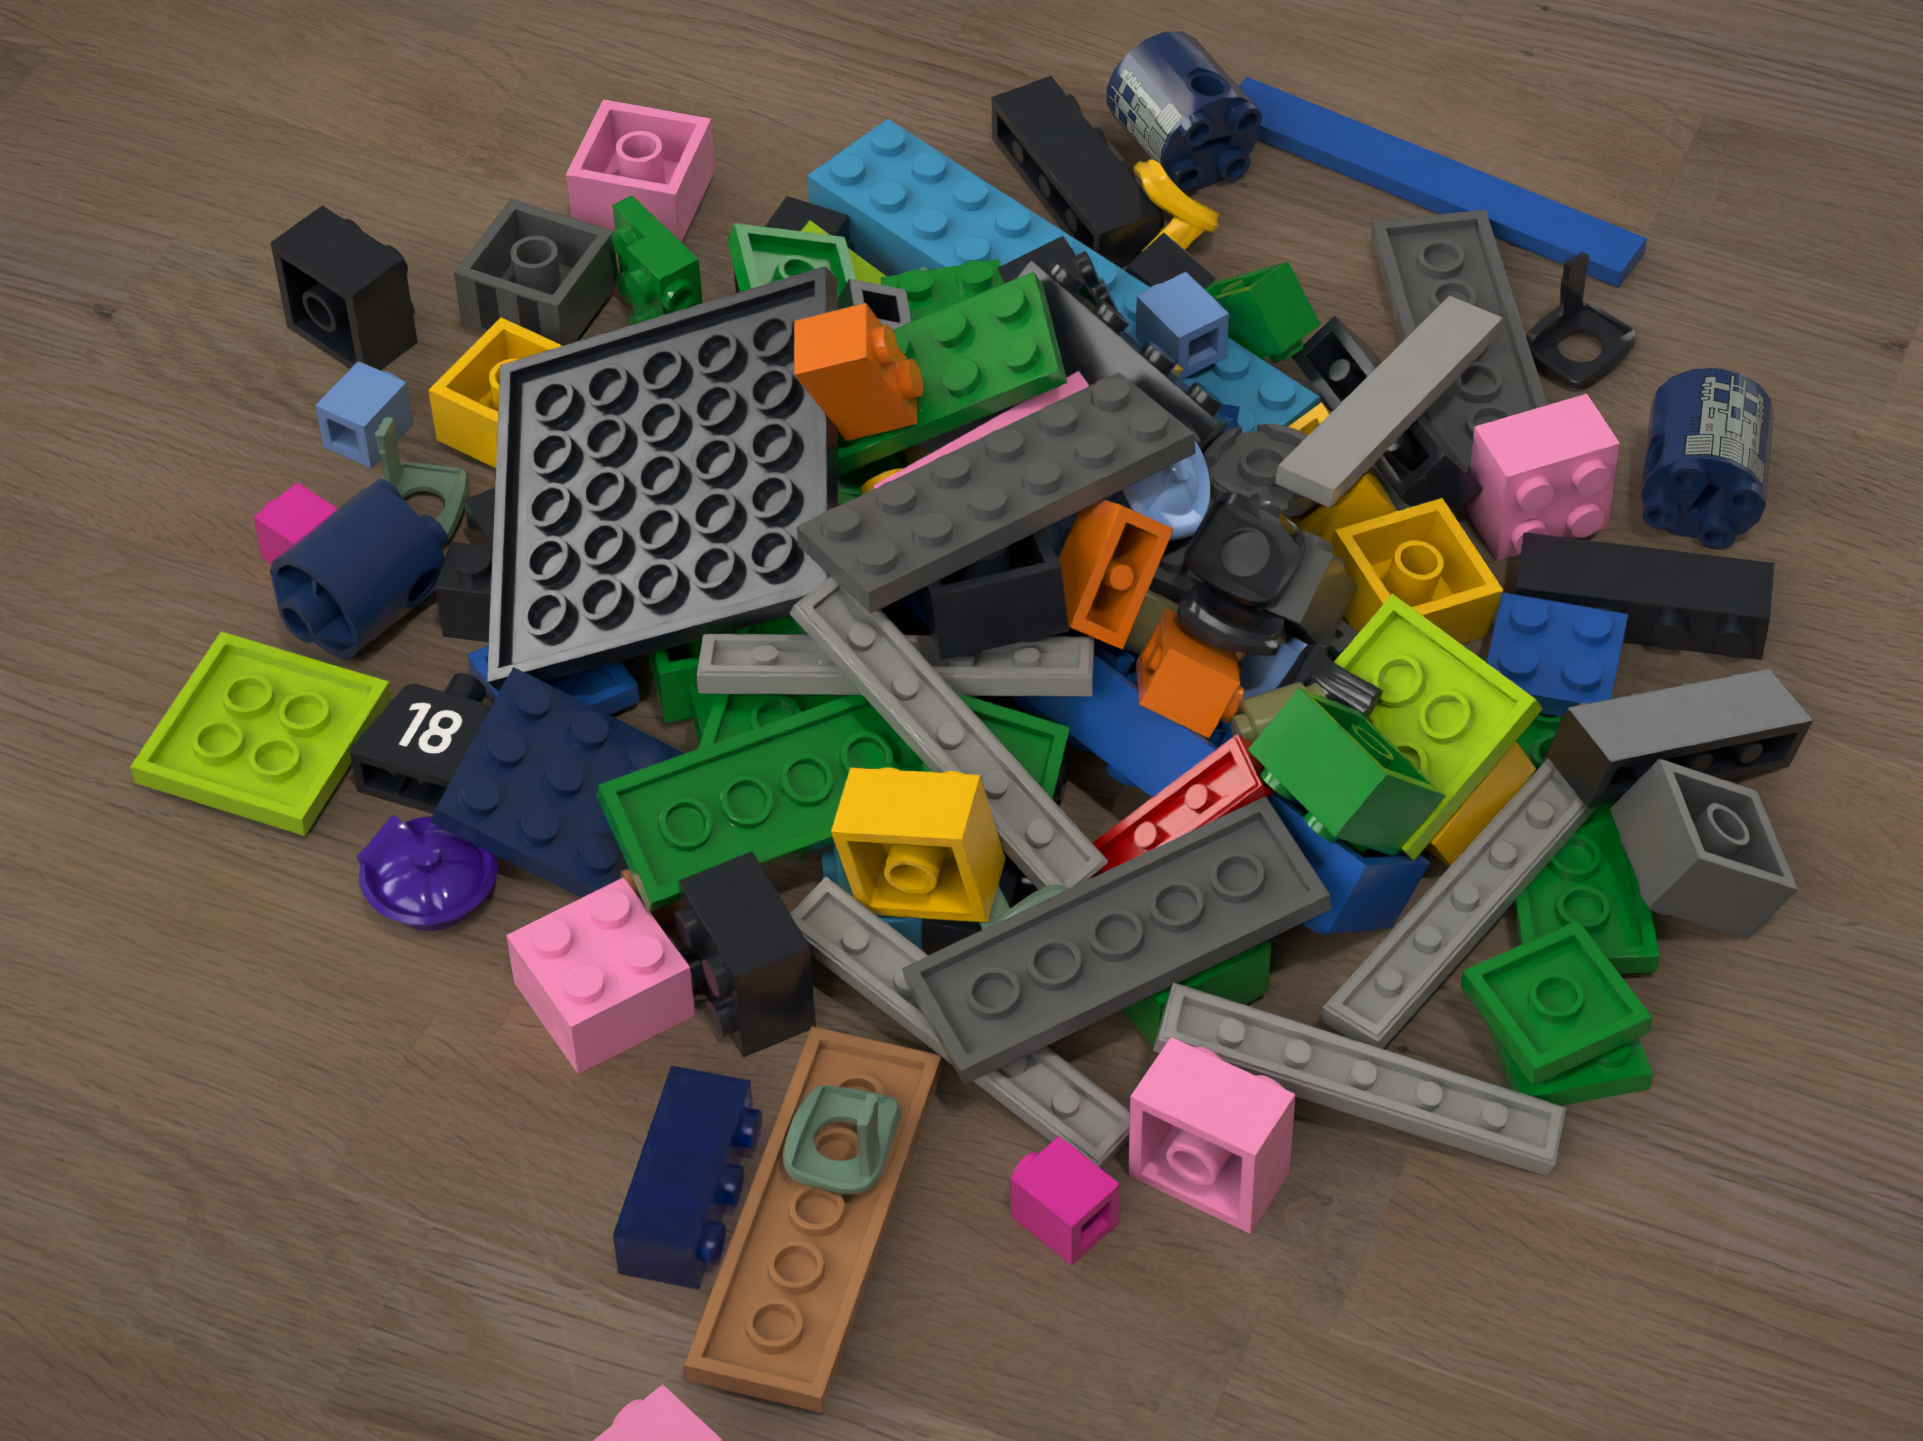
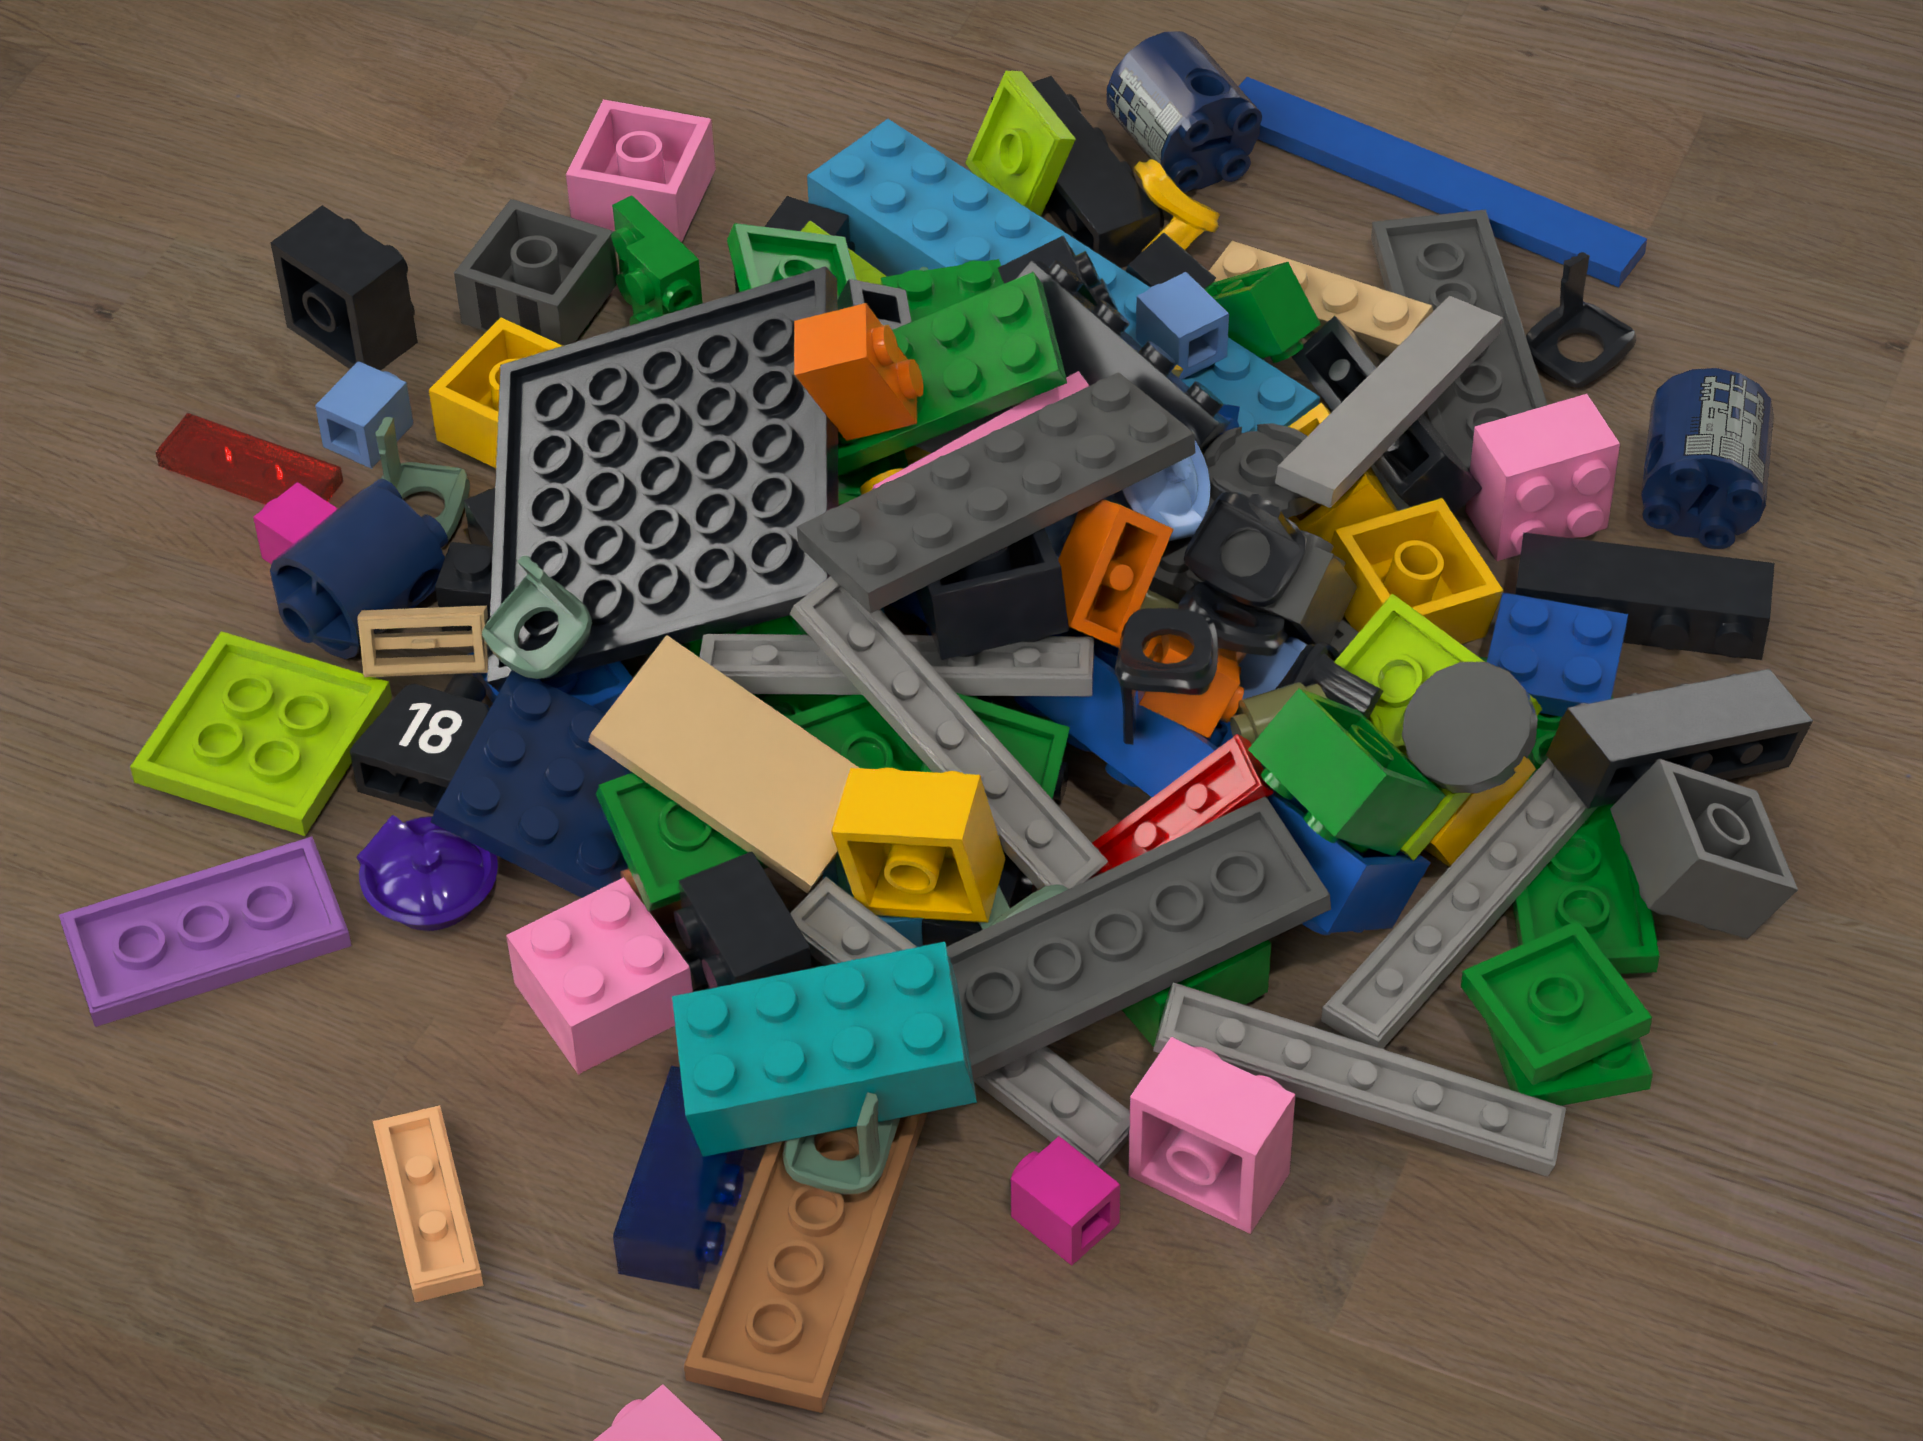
(204, 931): none -> medium lavender tile
(243, 462): none -> clear red tile
(423, 617): none -> tan tile
(427, 1204): none -> light nougat tile
(533, 595): none -> sand green piece
(729, 761): none -> tan tile
(809, 1044): none -> teal brick
(1021, 144): none -> lime tile
(1140, 673): none -> black piece
(1370, 312): none -> tan plate
(1469, 727): none -> dark grey tile

